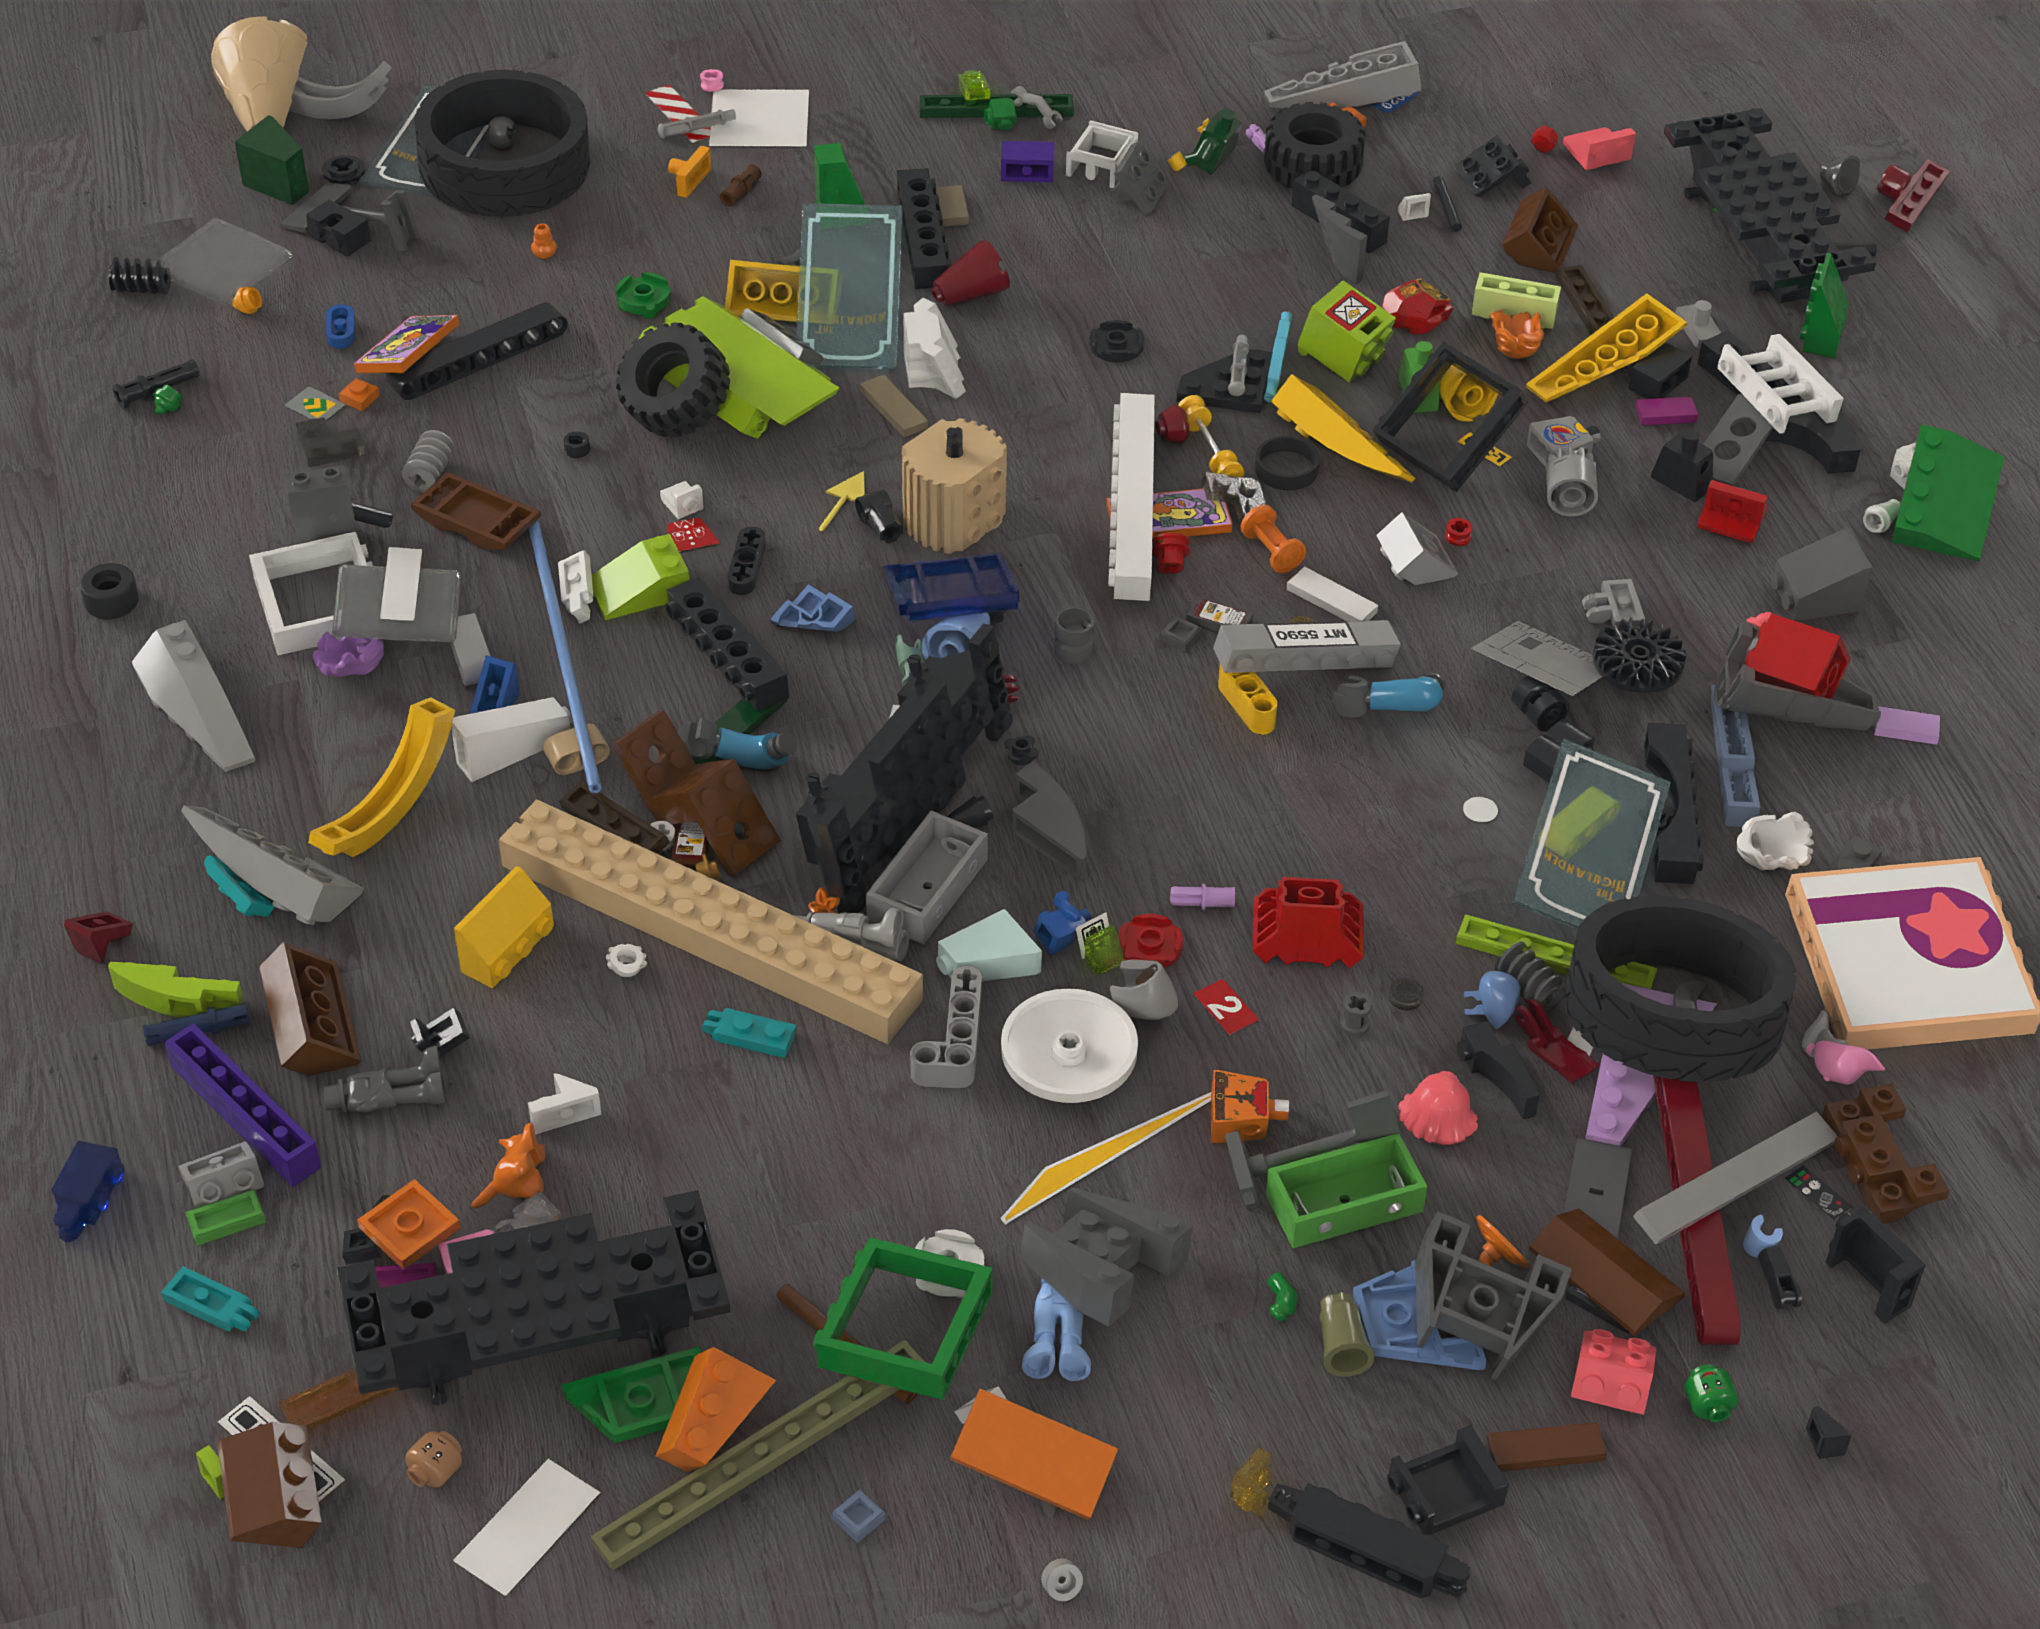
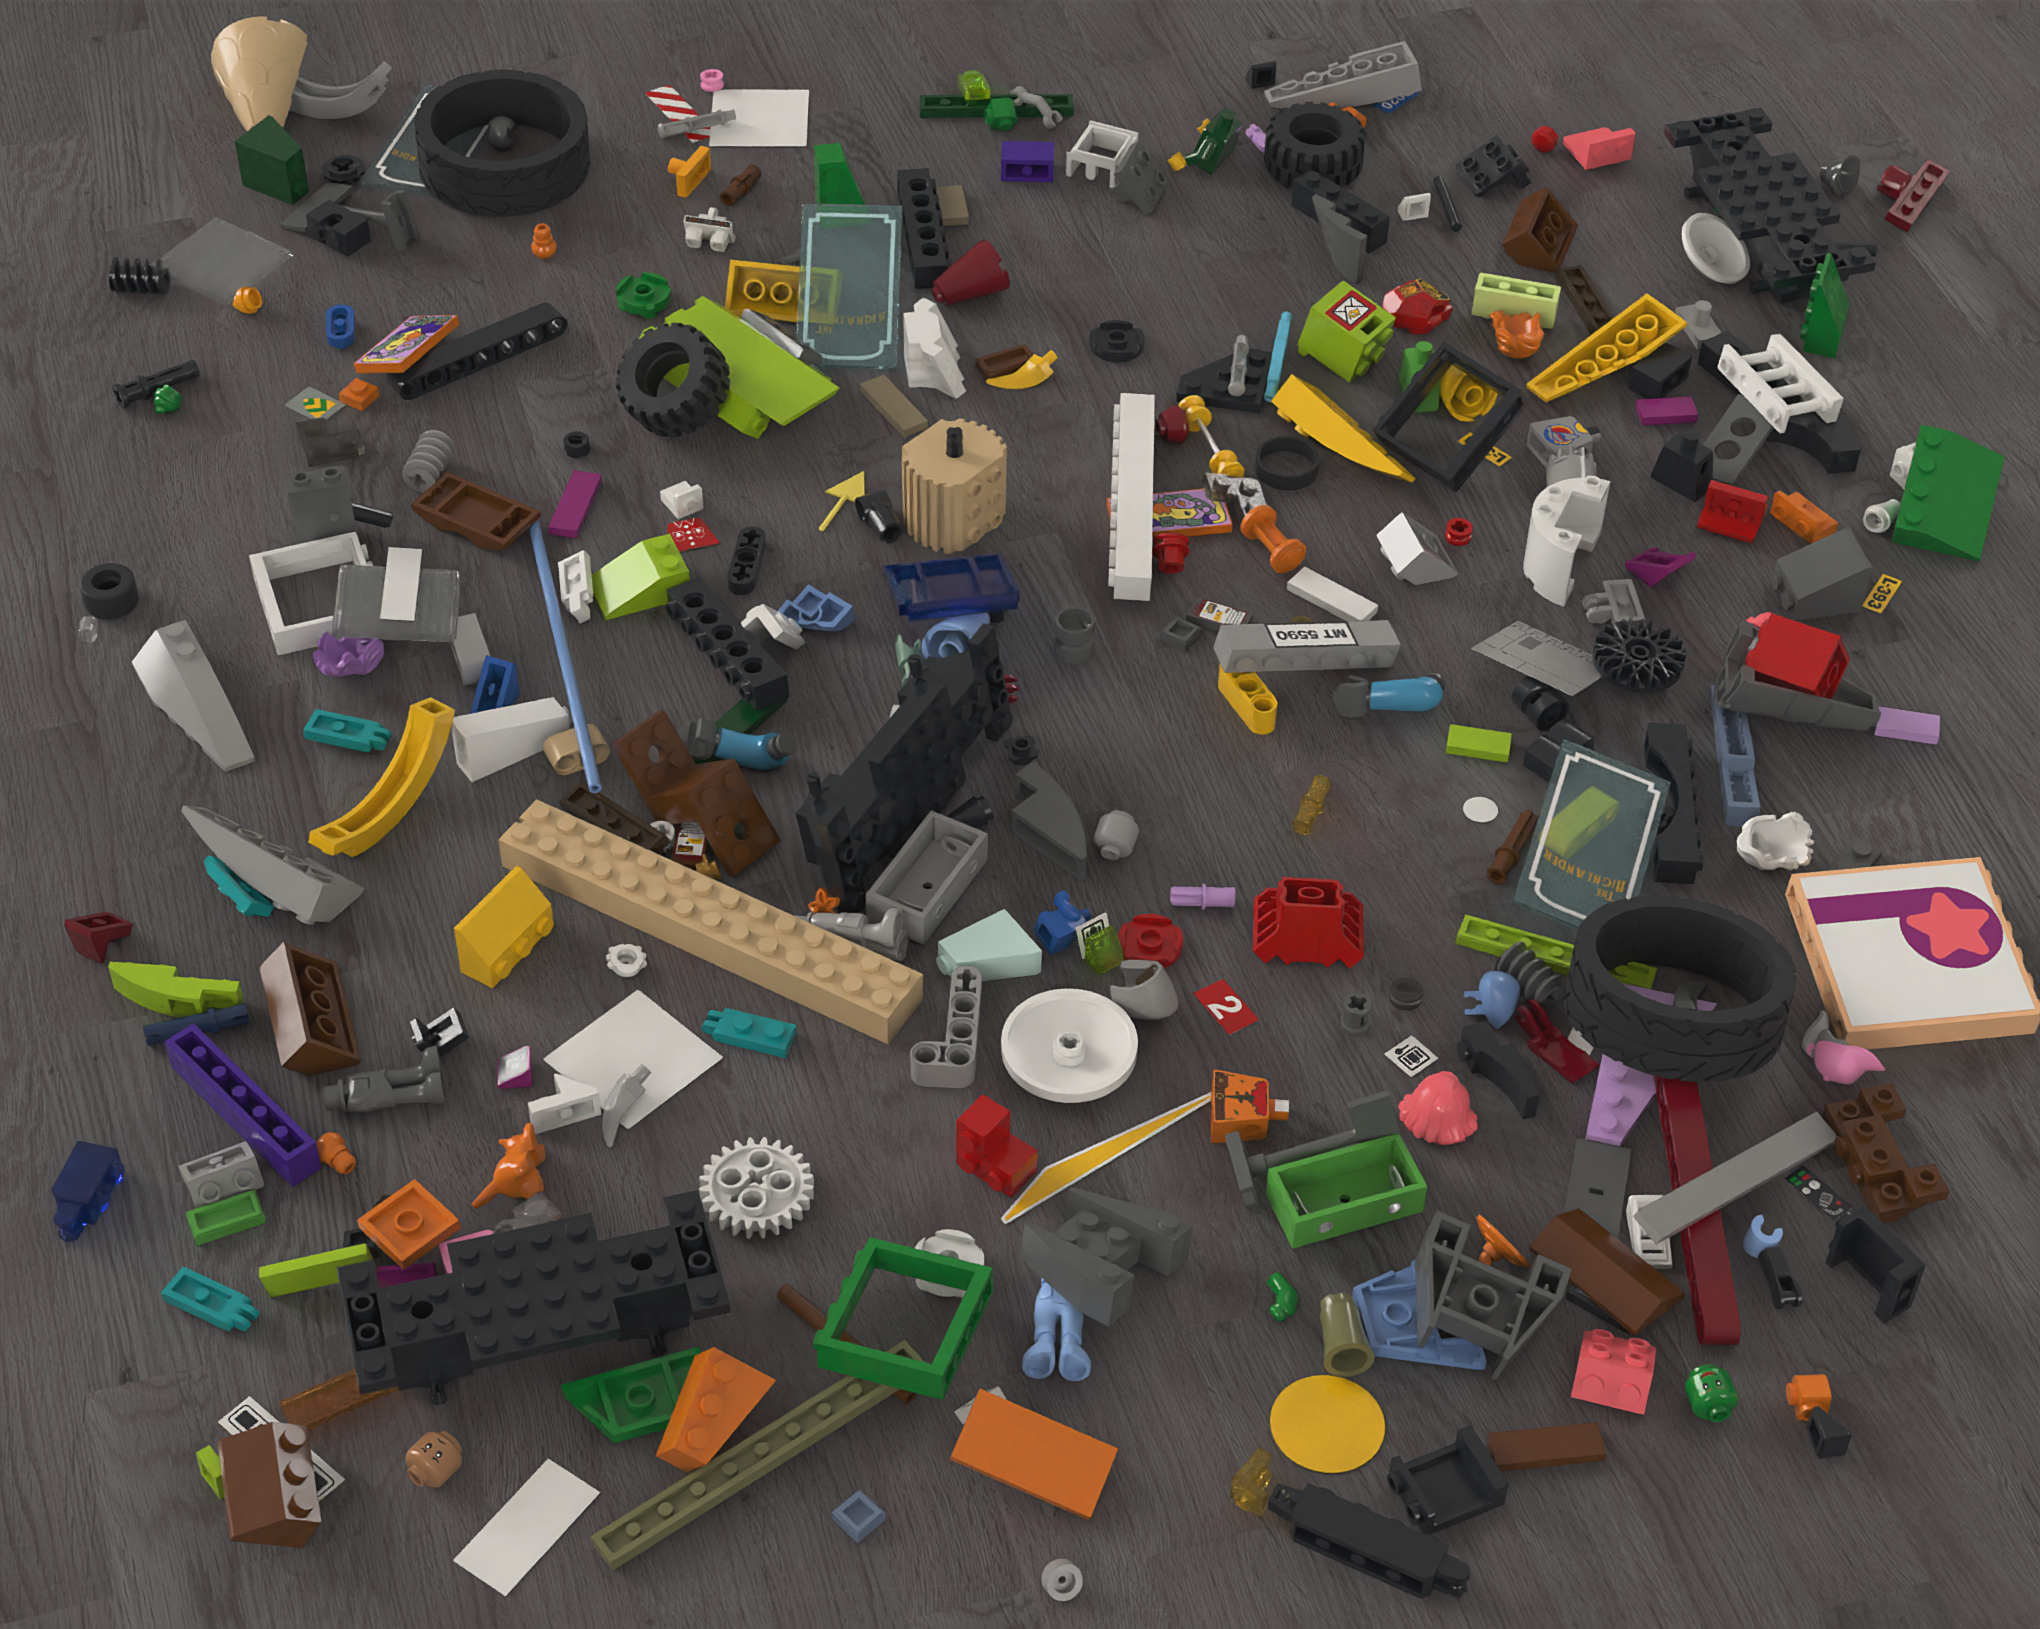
(88, 629): none -> clear piece
(310, 1271): none -> lime tile
(334, 1152): none -> orange piece
(346, 731): none -> teal hinge
(515, 1069): none -> slope
(575, 504): none -> magenta tile
(623, 1094): none -> light grey bar
(624, 1039): none -> white sticker
(710, 228): none -> white hips
(760, 1178): none -> white gear
(767, 622): none -> white bracket
(990, 1149): none -> red brick
(1003, 362): none -> reddish brown tile
(1030, 374): none -> yellow bar
(1116, 835): none -> light grey head
(1261, 75): none -> black slope
(1311, 804): none -> clear yellow pin
(1327, 1424): none -> yellow sticker
(1411, 1056): none -> white sticker
(1478, 743): none -> lime tile
(1508, 854): none -> reddish brown axle
(1562, 520): none -> white cylinder
(1655, 566): none -> magenta slope
(1656, 1260): none -> white slope
(1715, 248): none -> white dish
(1802, 516): none -> orange bracket
(1808, 1392): none -> orange plate
(1881, 593): none -> yellow sticker

